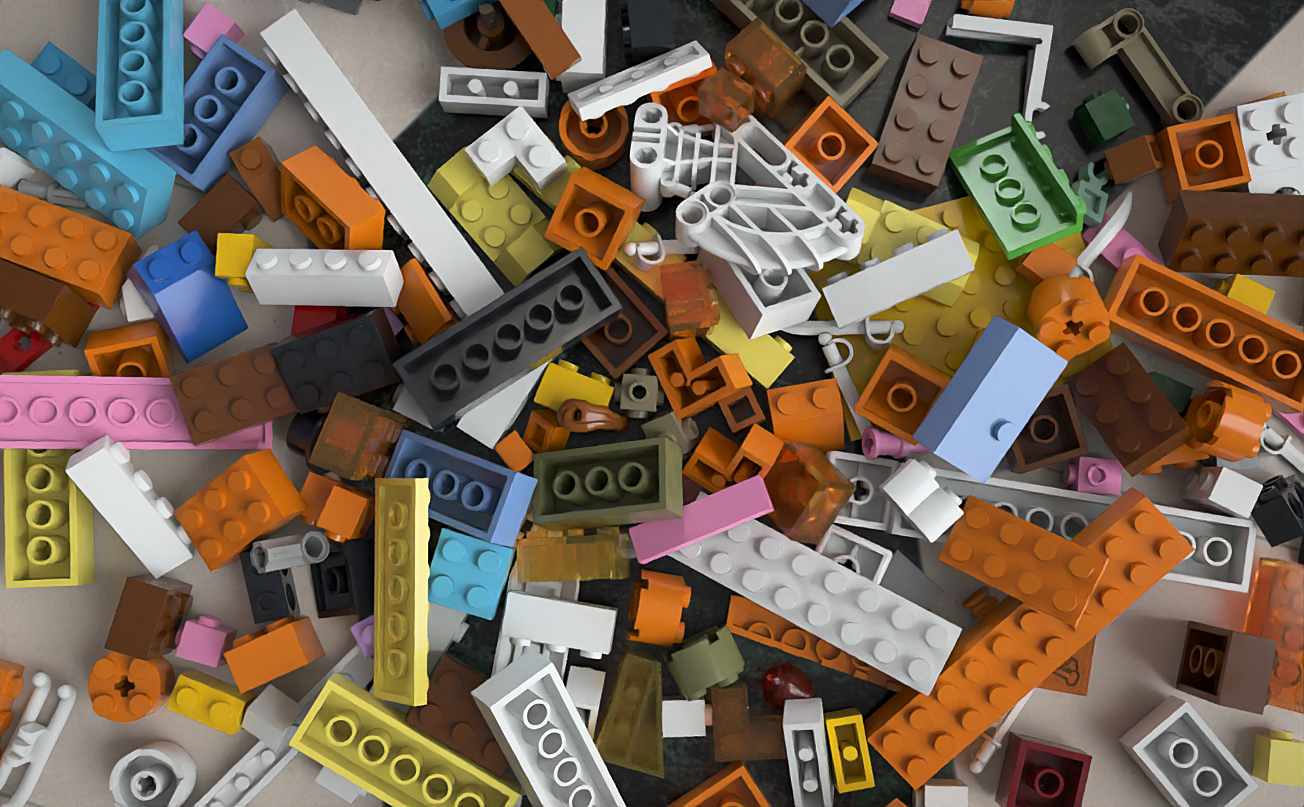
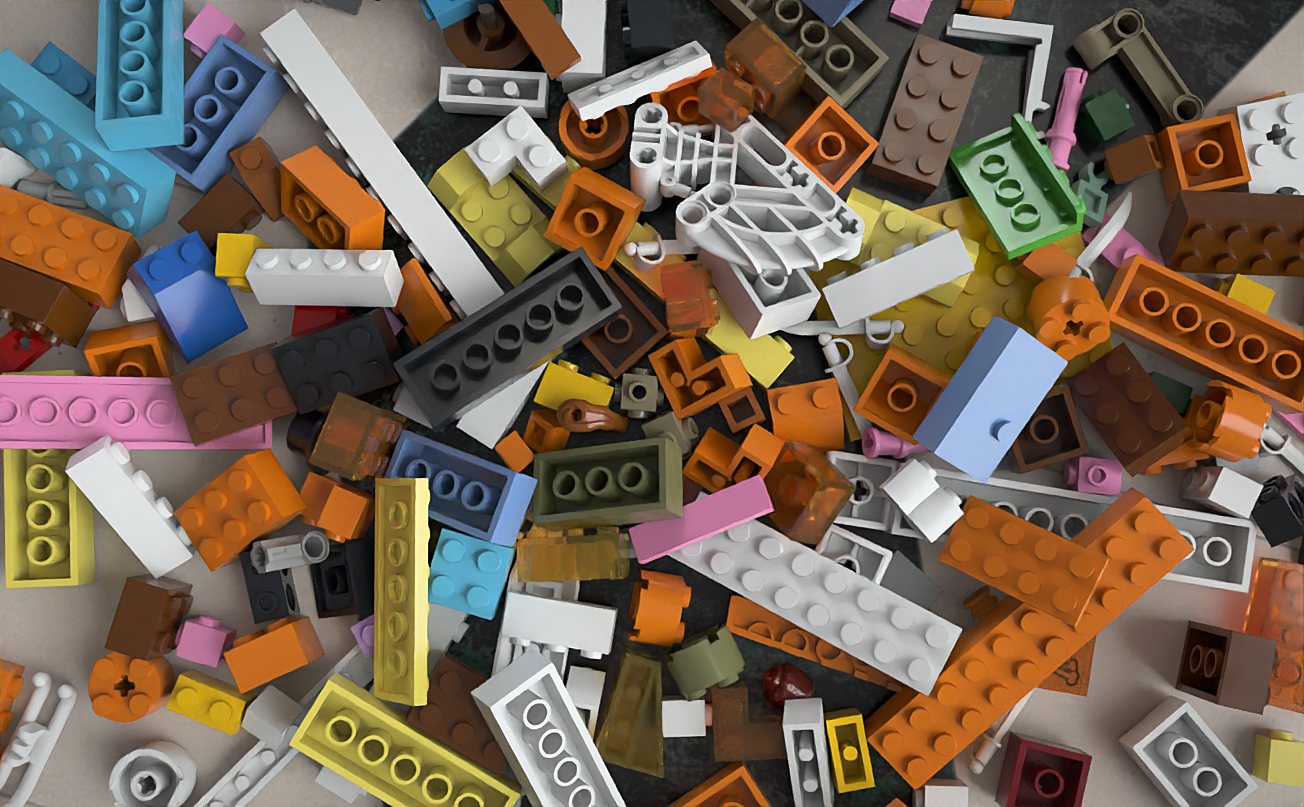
(1061, 136): none -> bright pink pin

